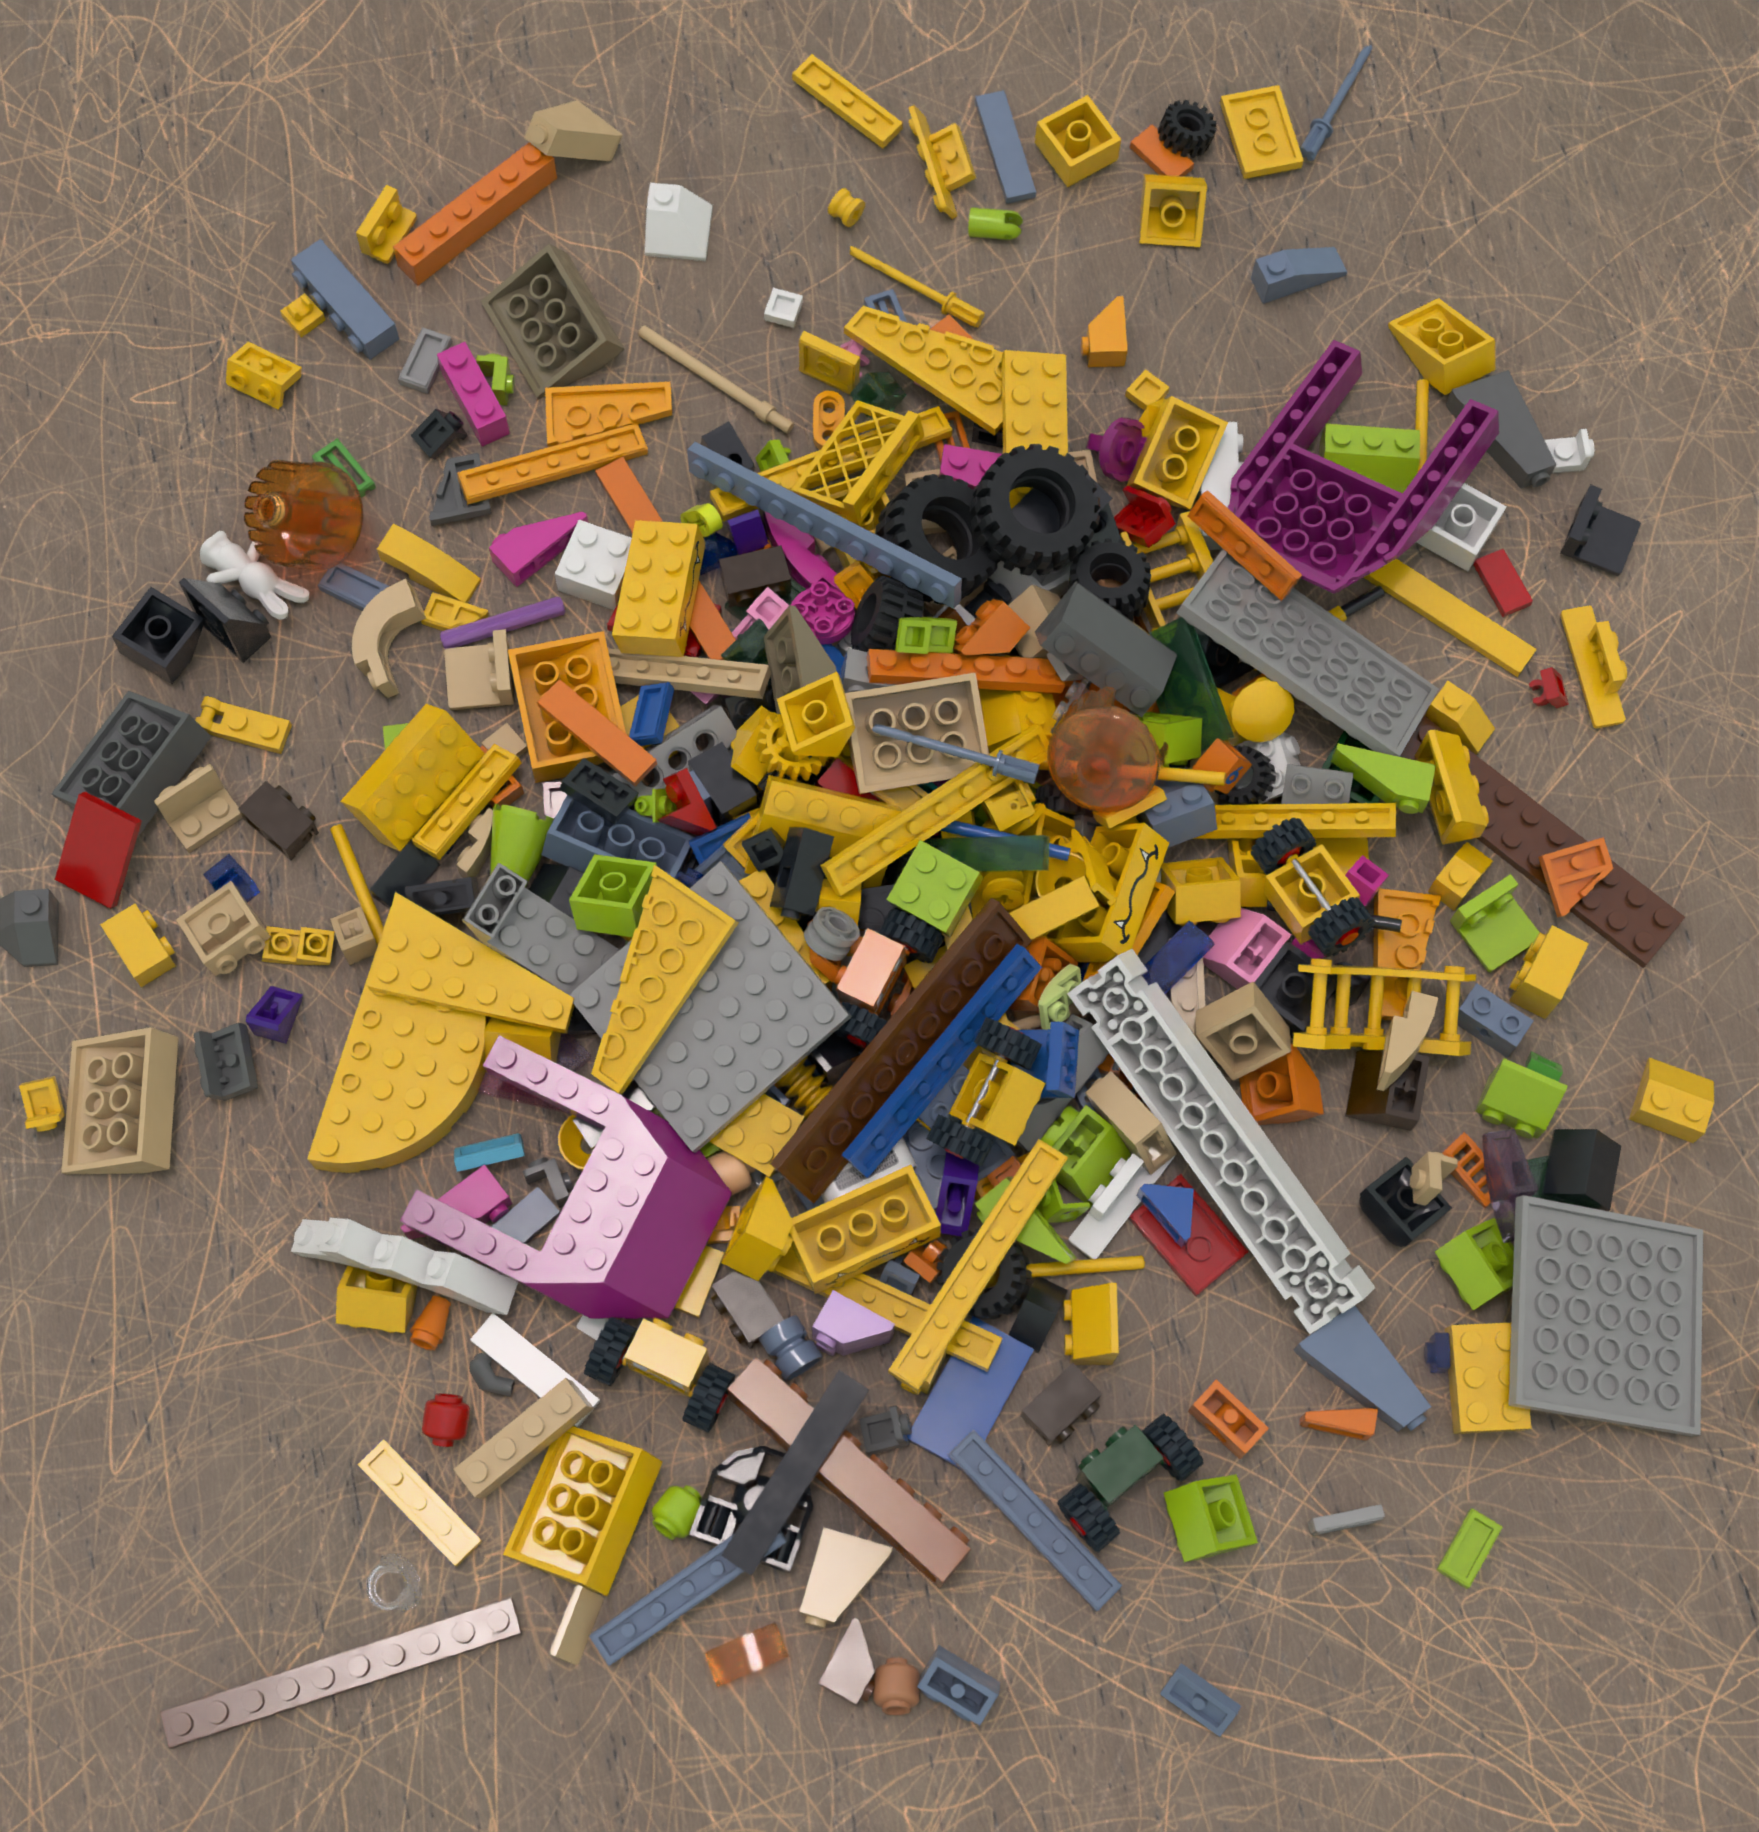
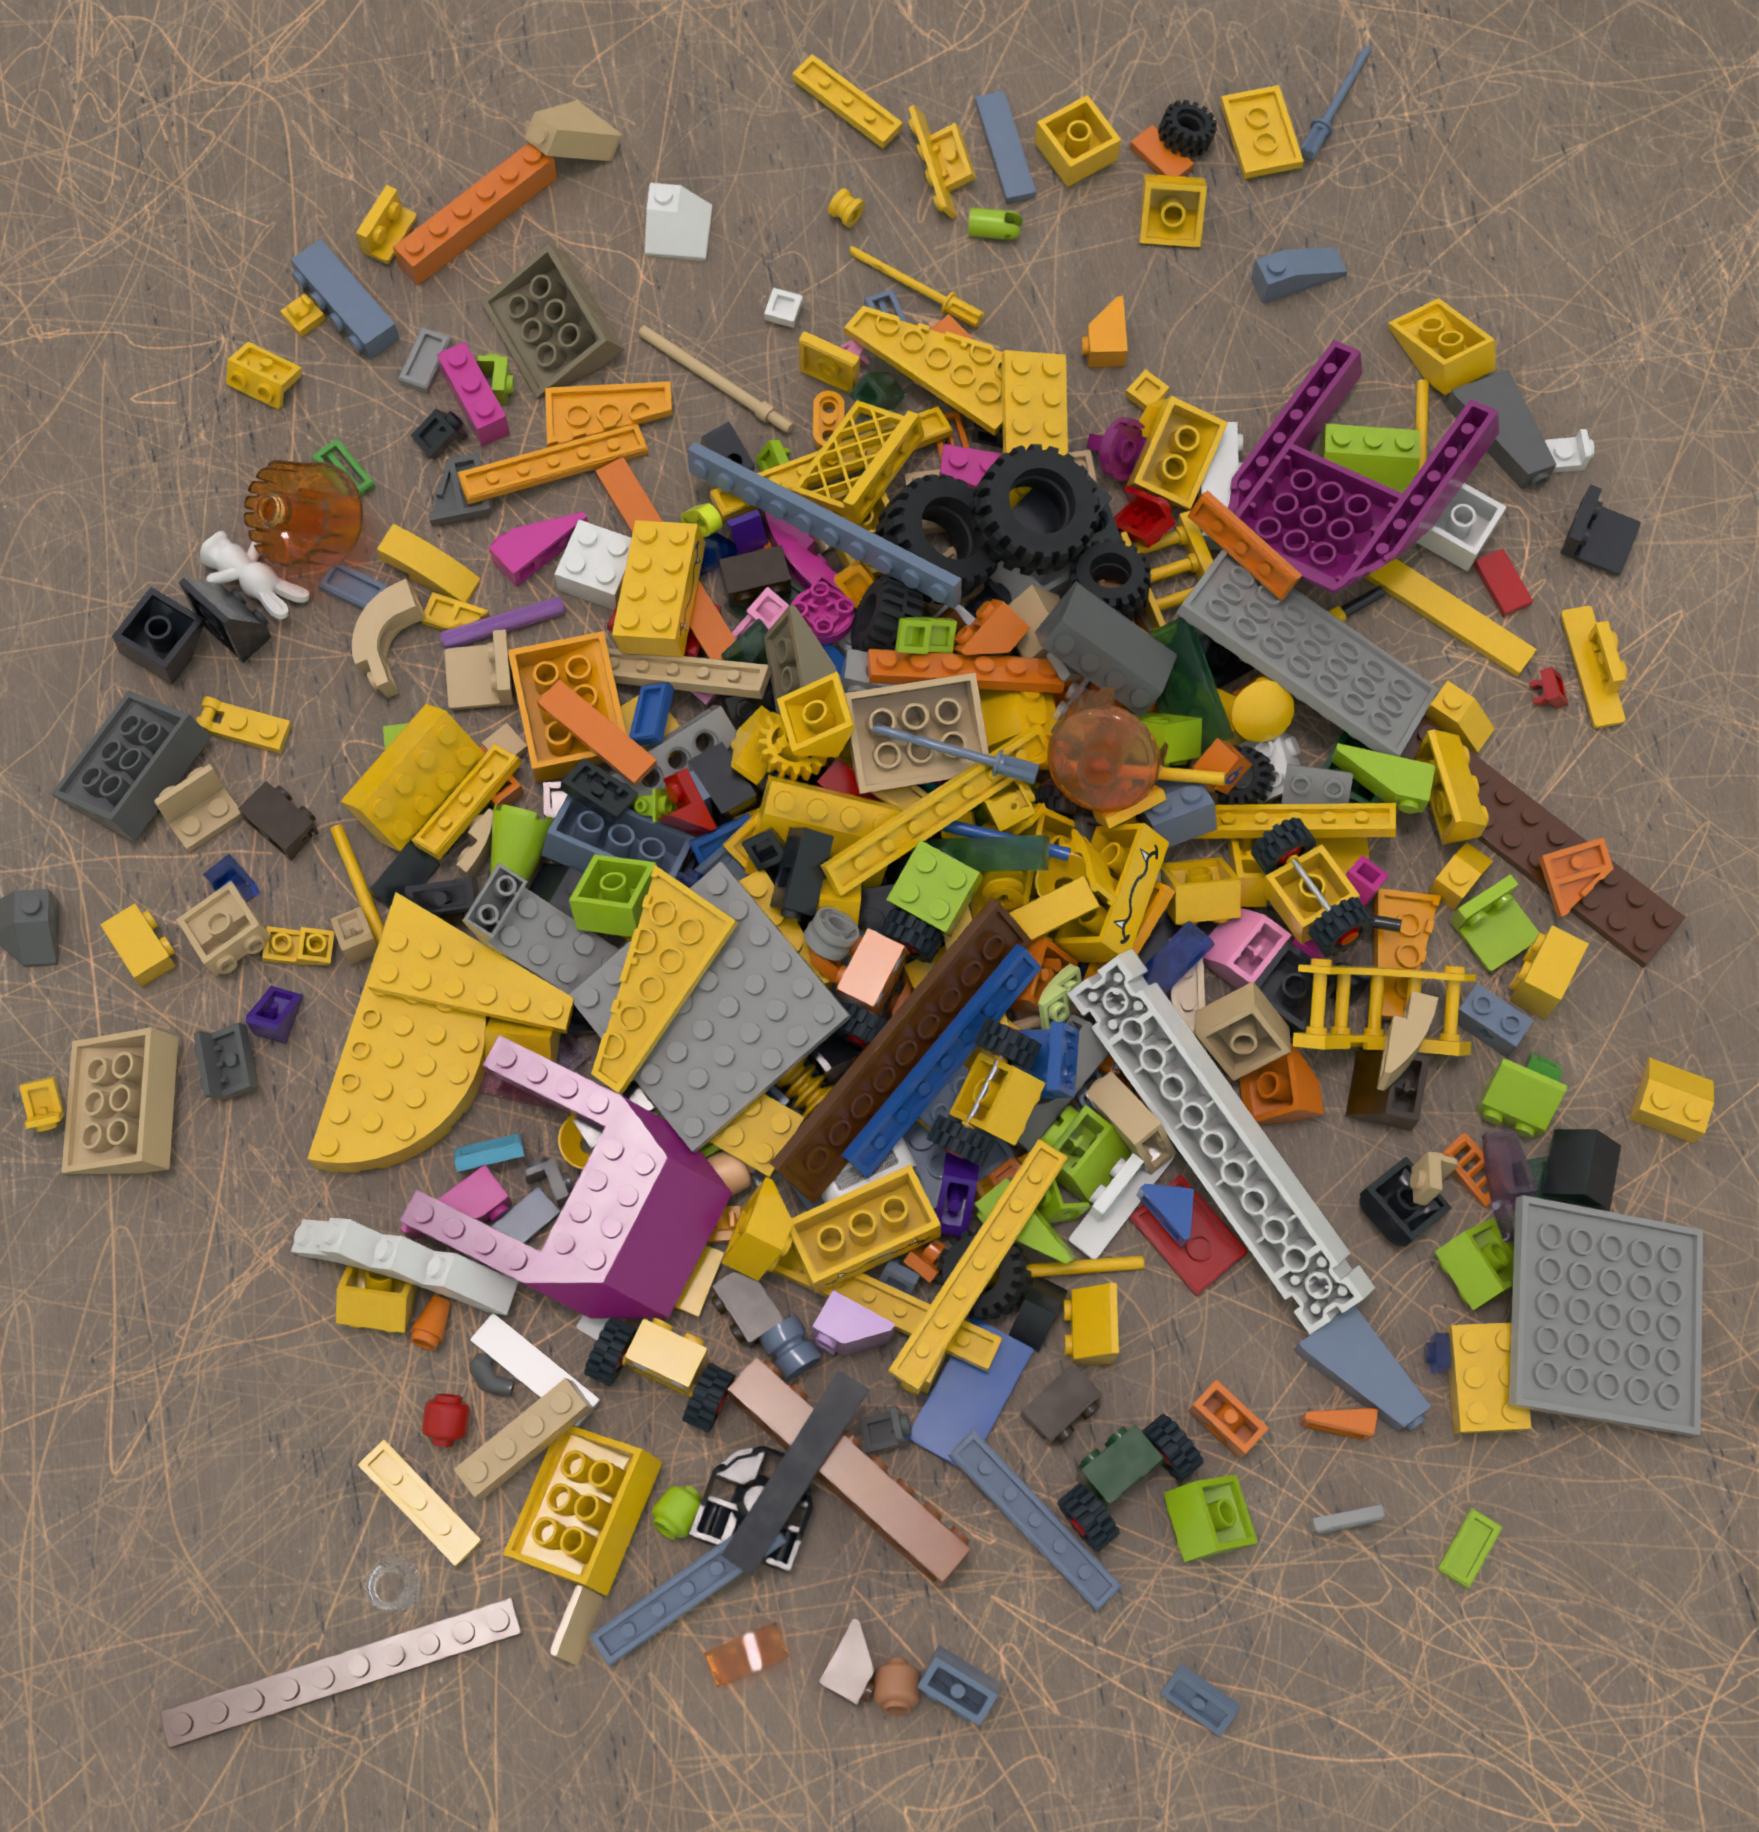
(98, 849): red tile -> none
(839, 1575): tan slope -> none

